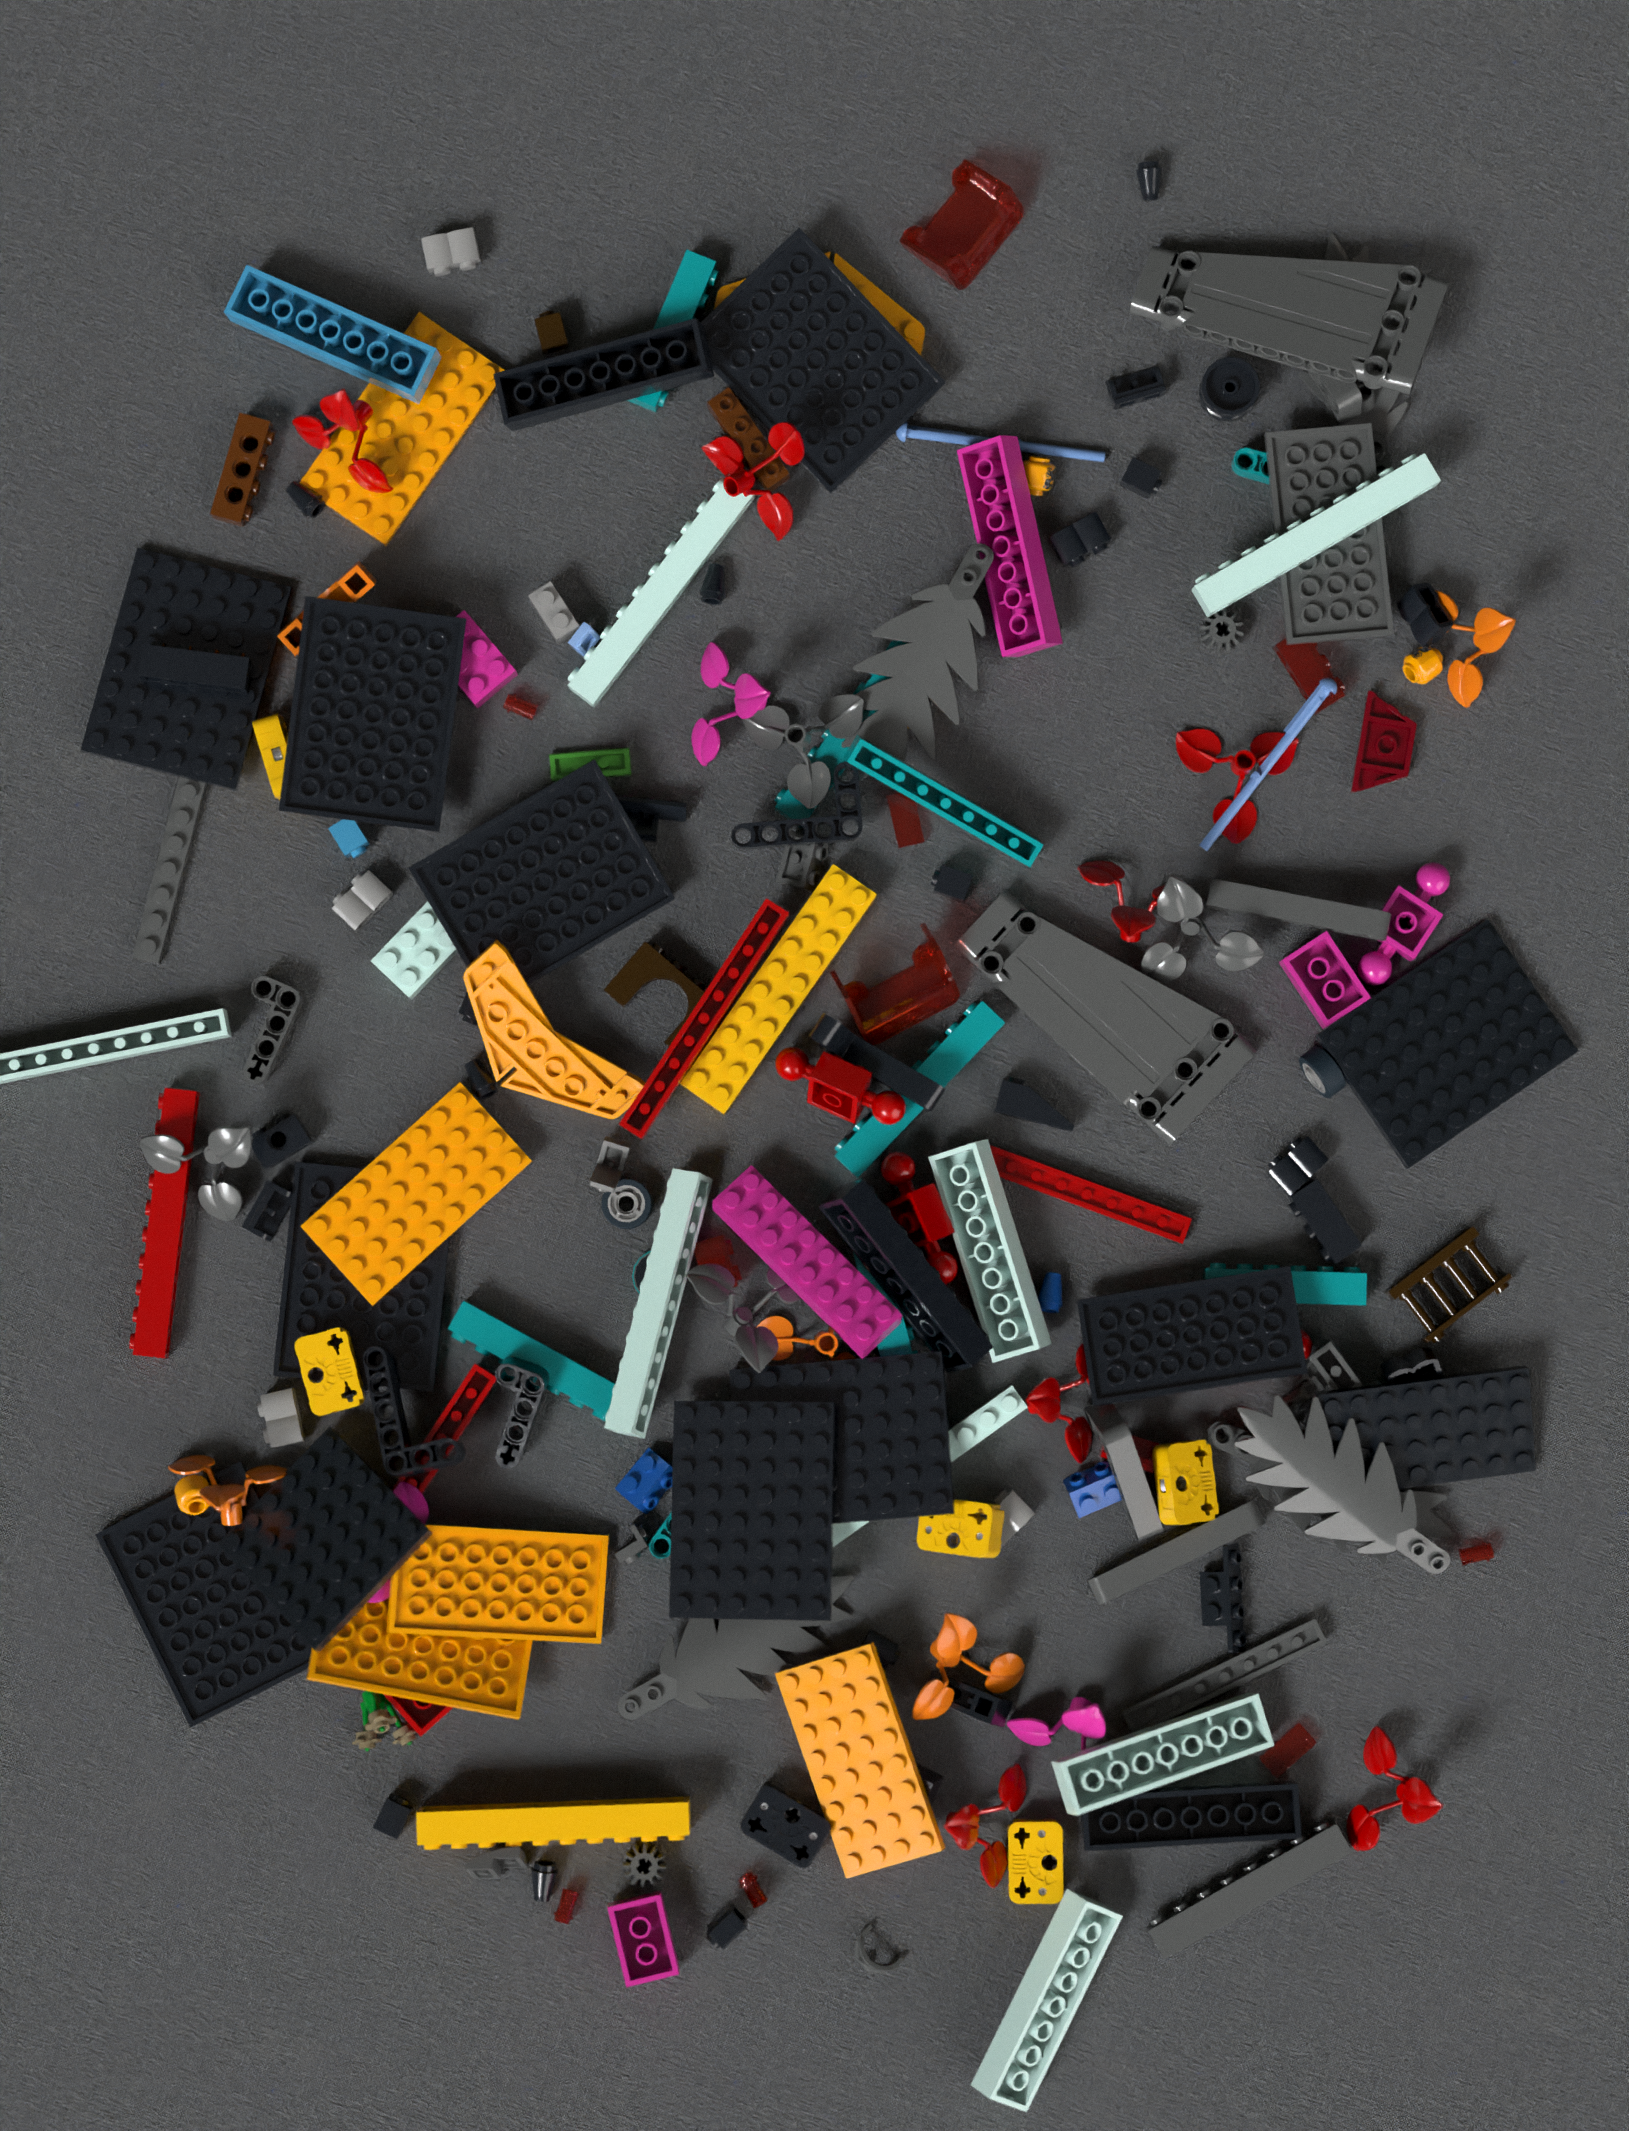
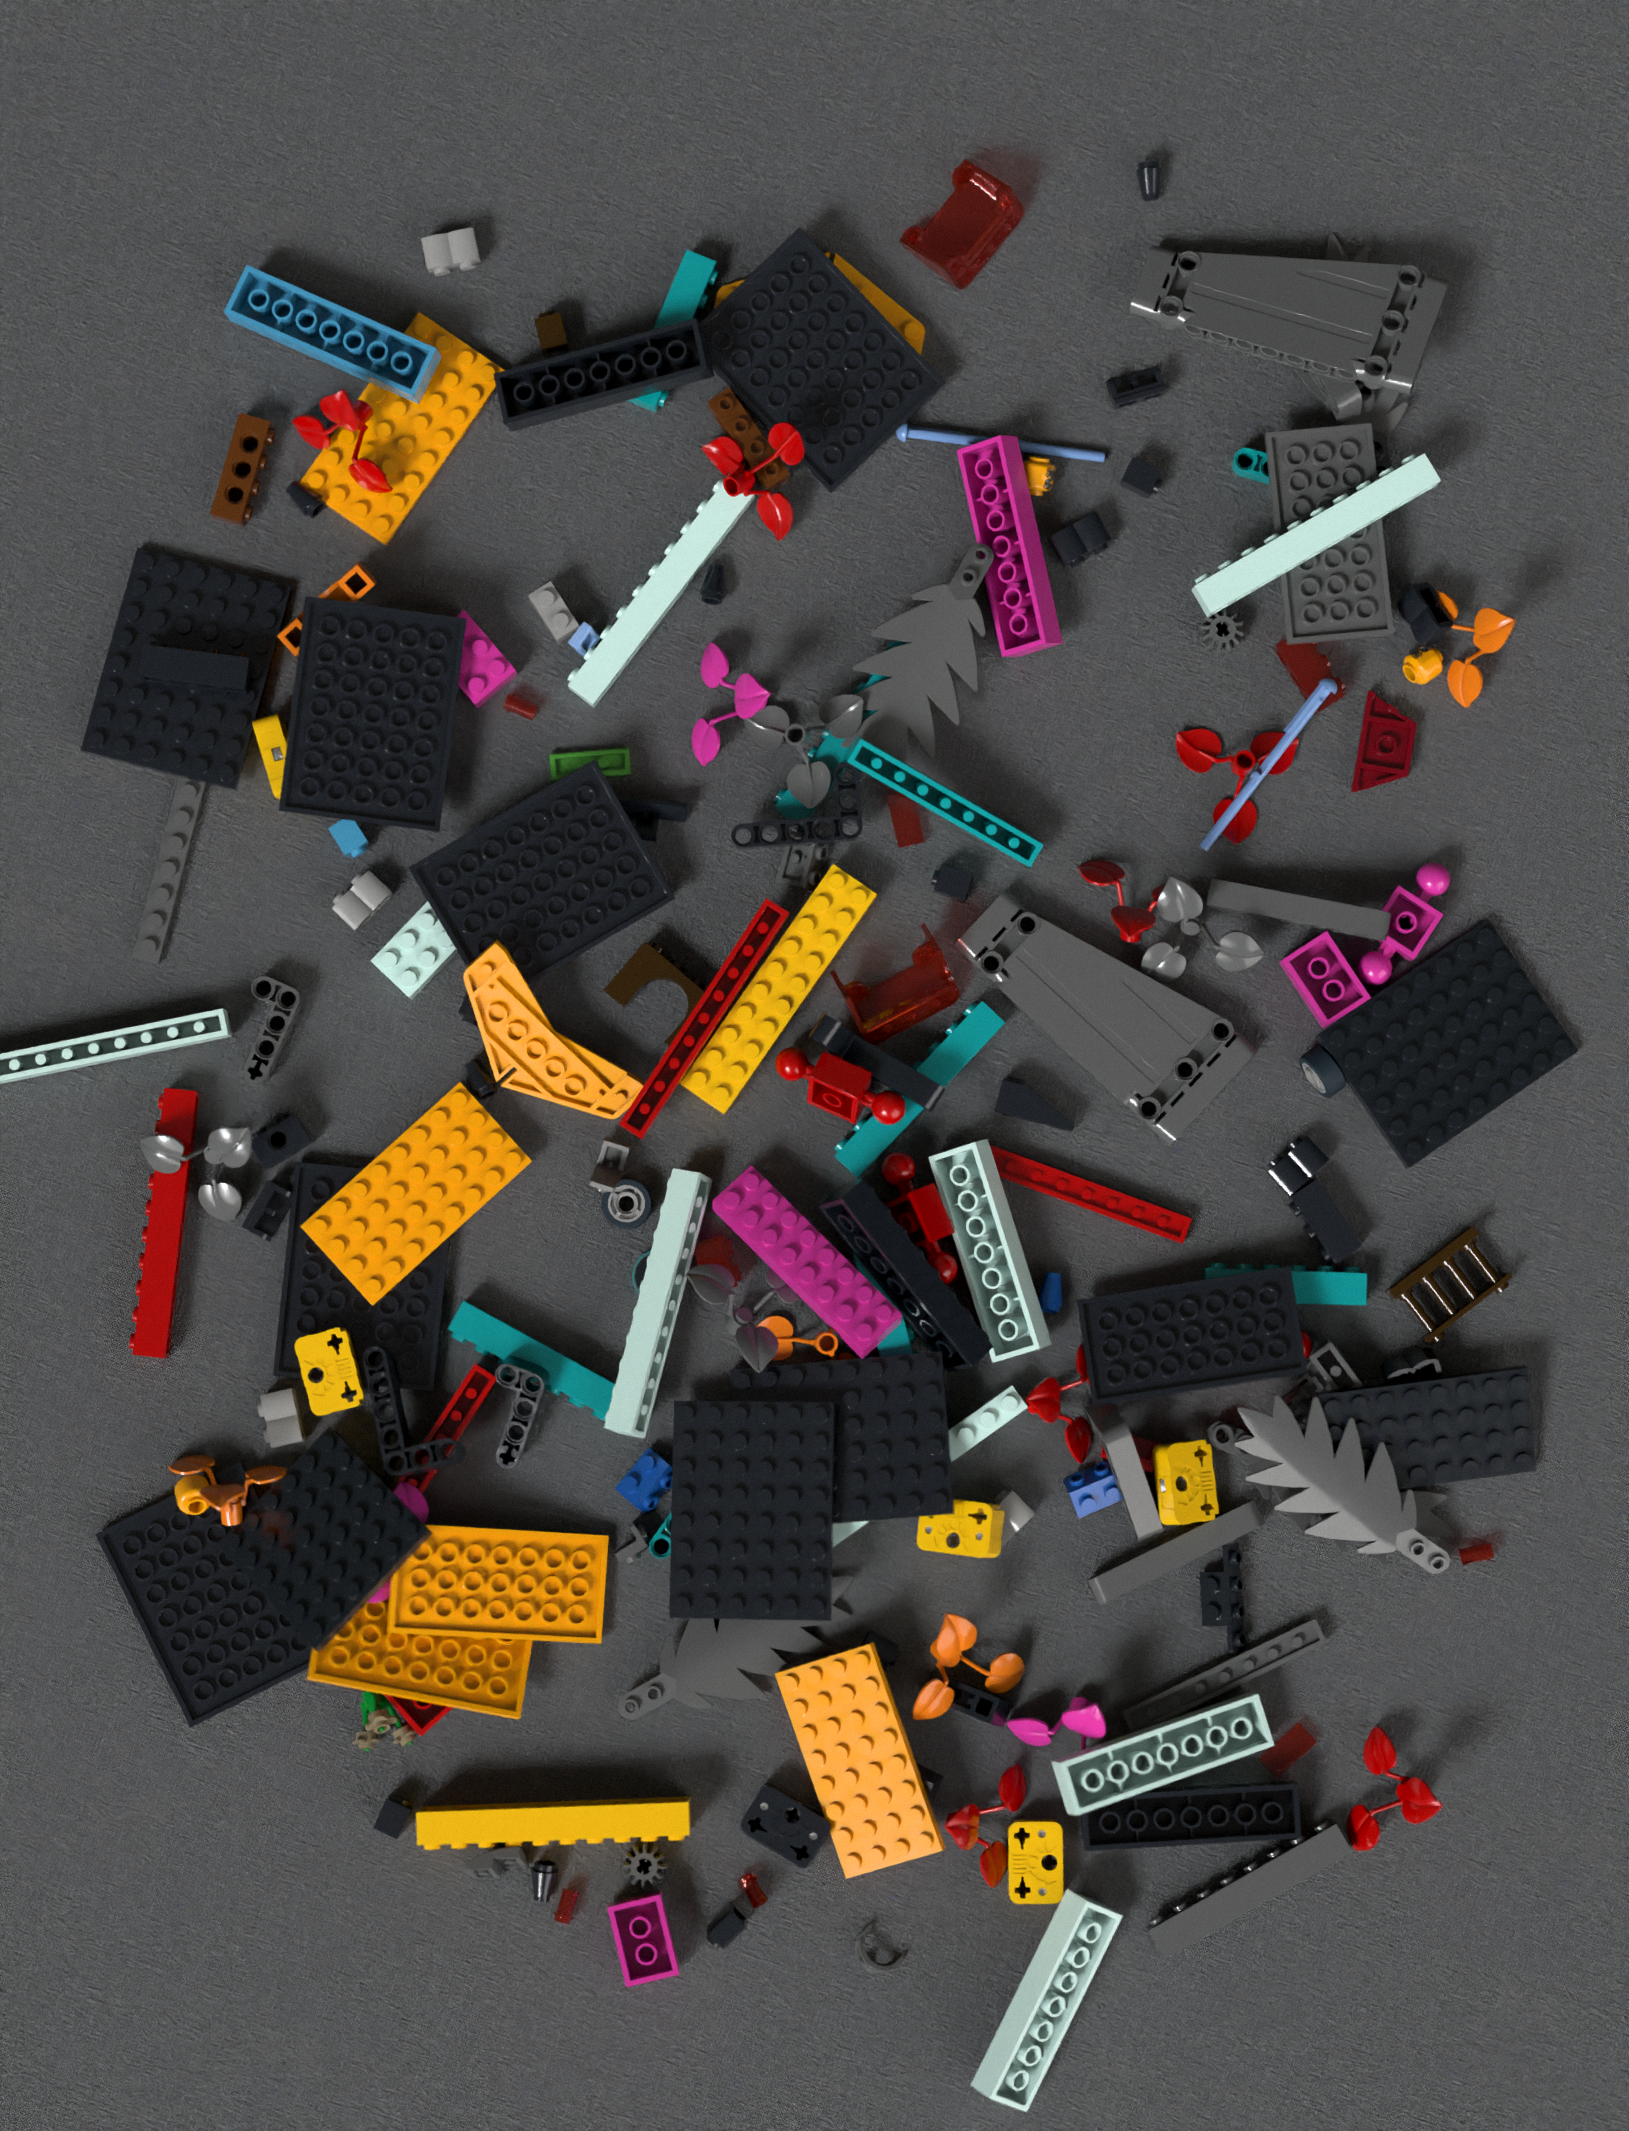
(1244, 389): black wheel -> none

